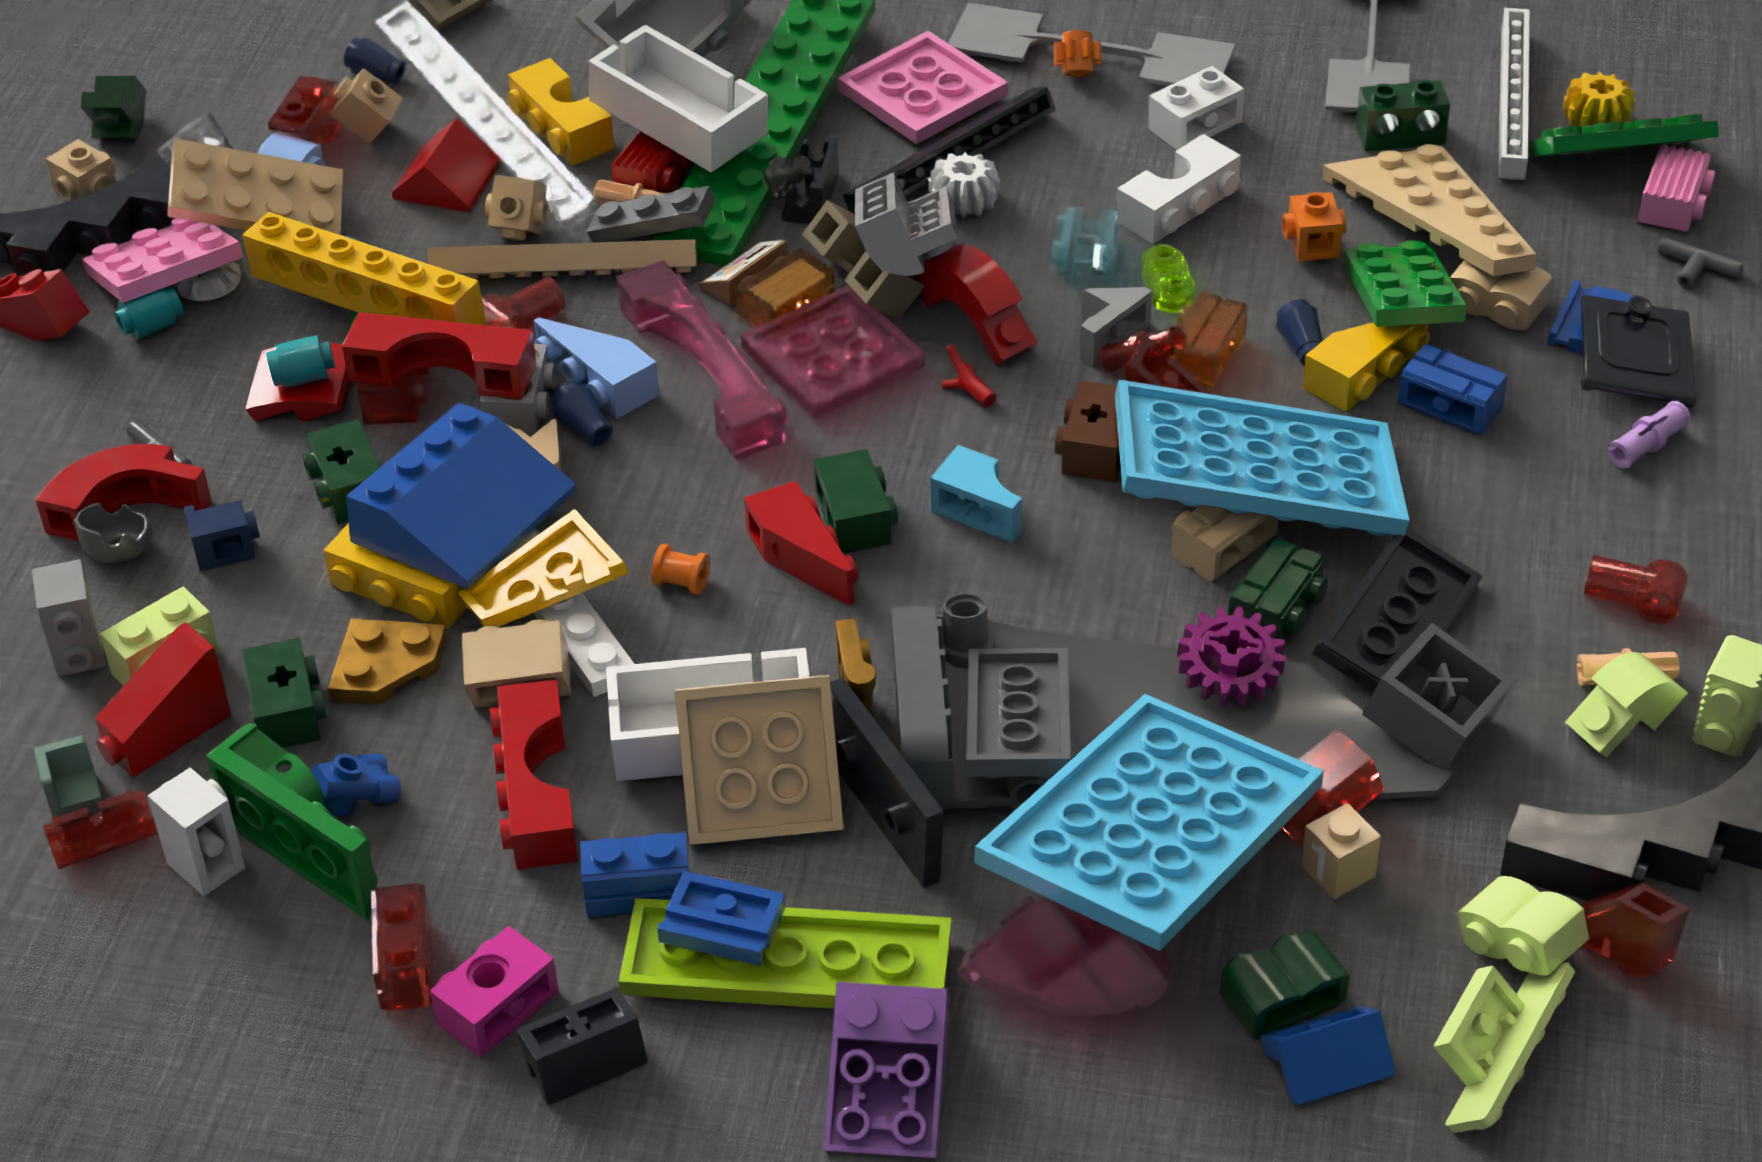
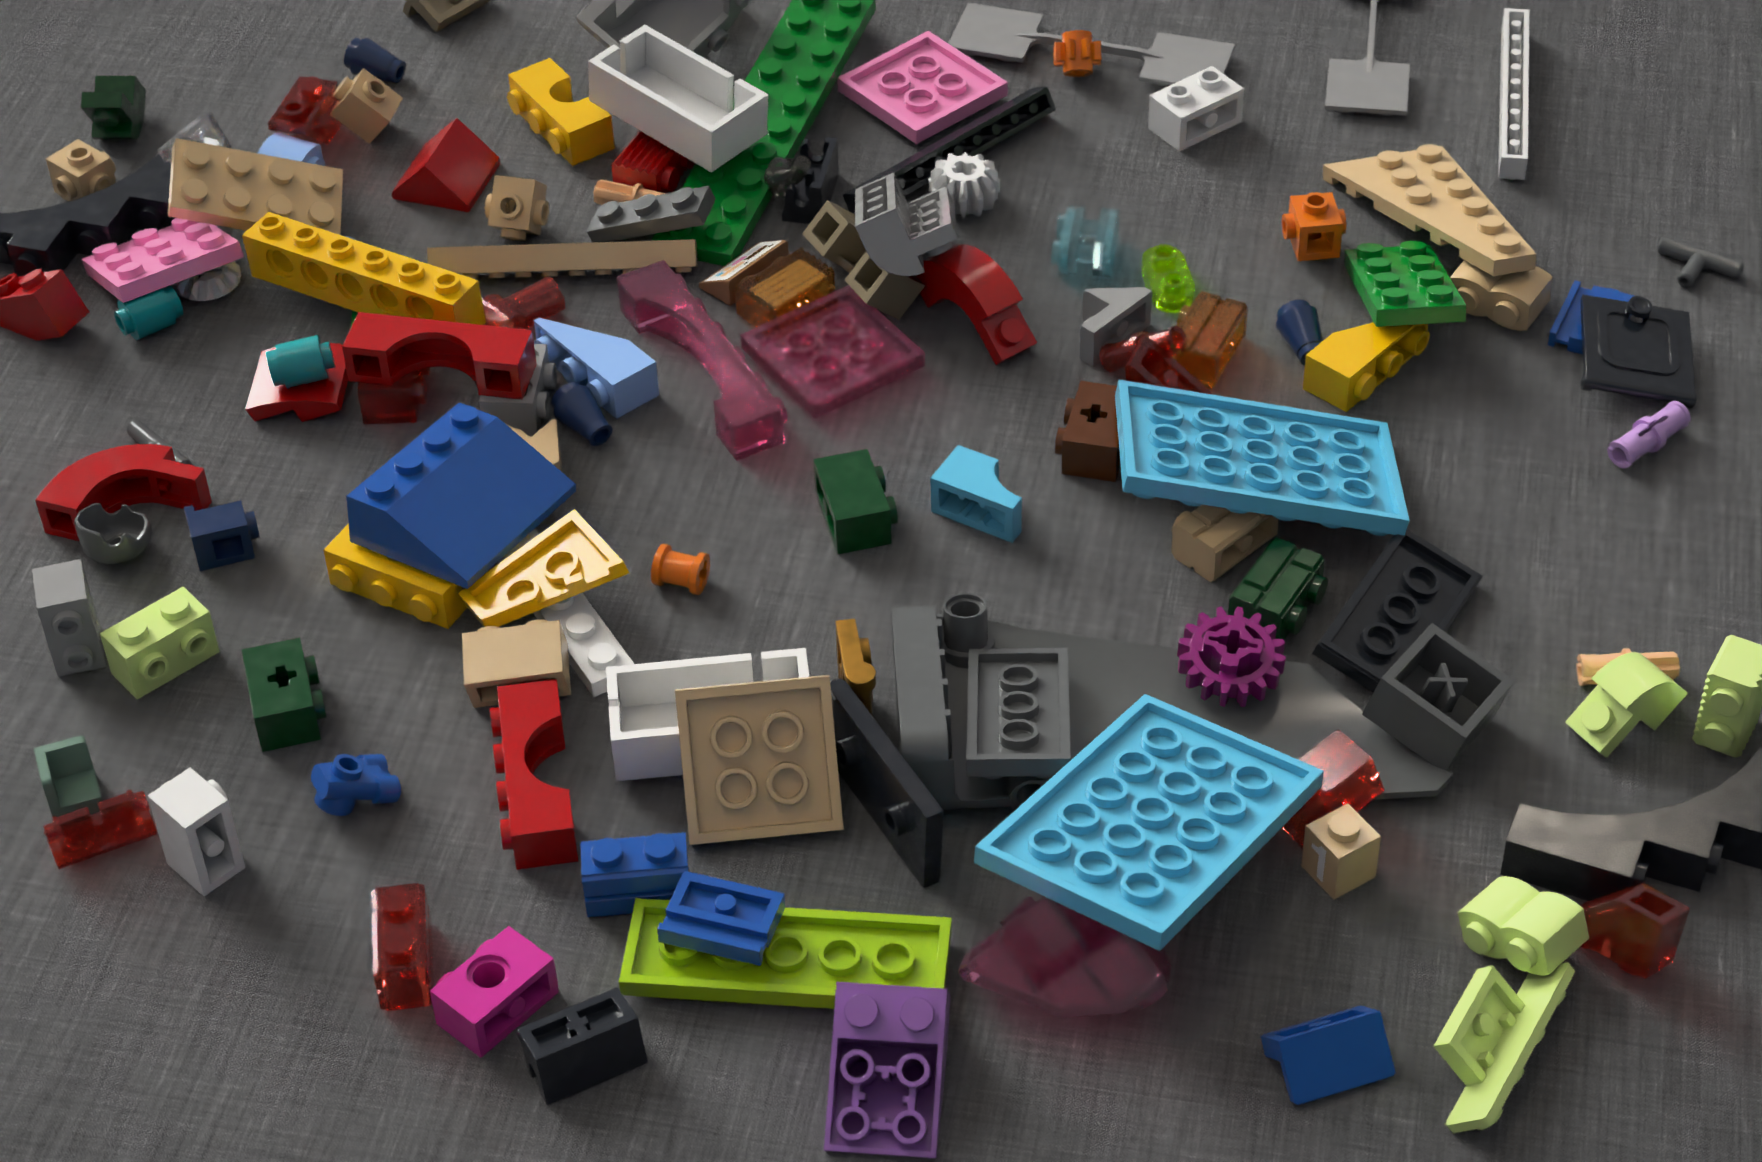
(164, 703): red slope -> none
(288, 818): green plate -> none
(340, 462): dark green brick -> none
(384, 656): pearl gold plate -> none
(487, 114): clear plate -> none
(794, 539): red slope -> none
(968, 380): red bar -> none
(1159, 206): white arch -> none
(1283, 984): dark green brick -> none
(1402, 115): dark green brick -> none
(1452, 389): blue brick -> none
(1598, 100): yellow gear -> none
(1634, 134): green plate -> none
(1652, 589): clear red piece -> none
(1676, 188): bright pink brick -> none

